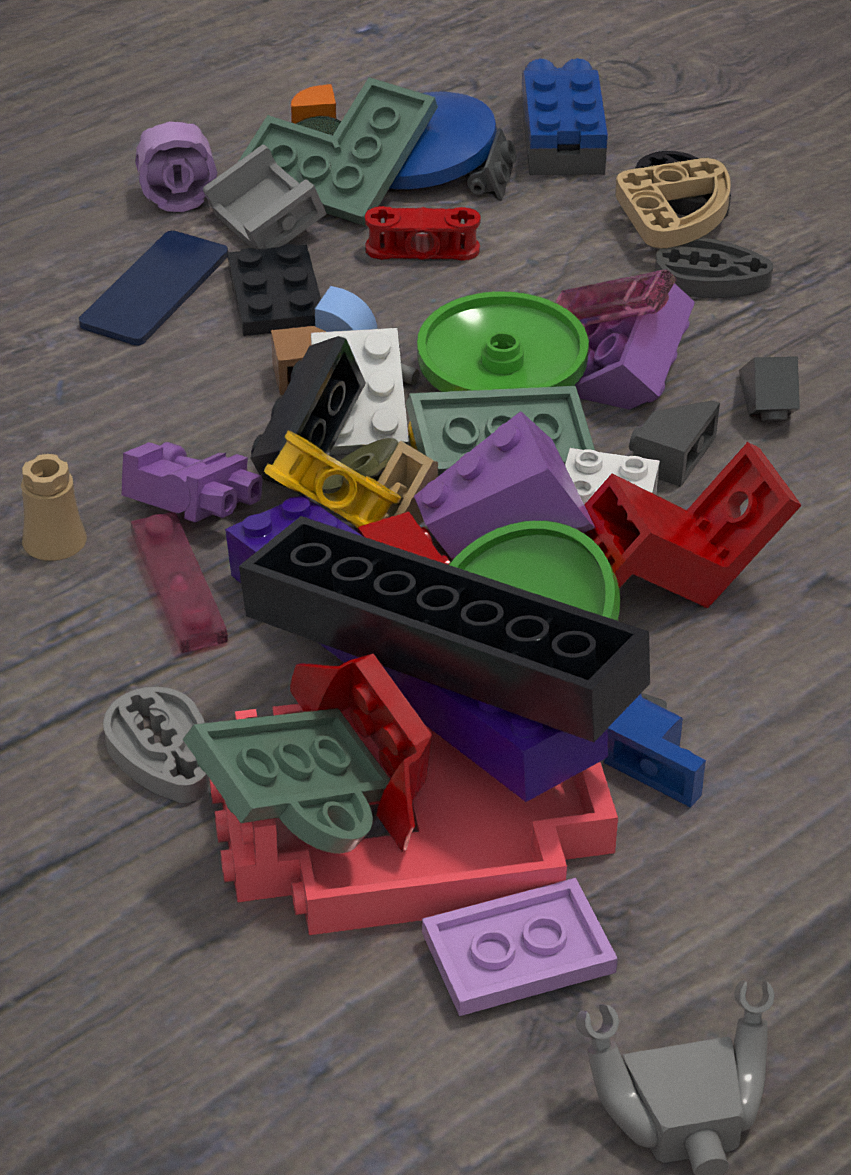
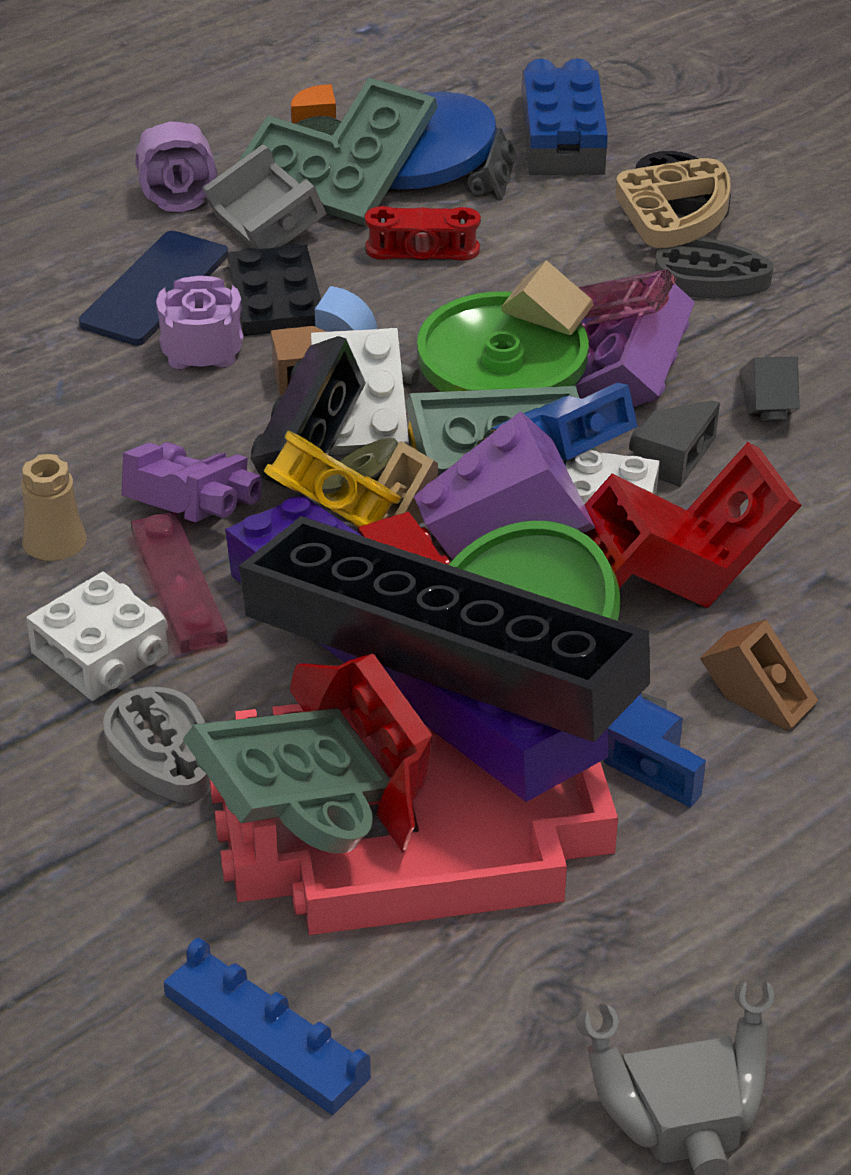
(98, 635): none -> white brick
(200, 322): none -> lavender brick
(267, 1029): none -> blue hinge
(518, 946): lavender plate -> none
(548, 300): none -> tan slope
(586, 422): none -> blue plate
(759, 674): none -> medium nougat slope

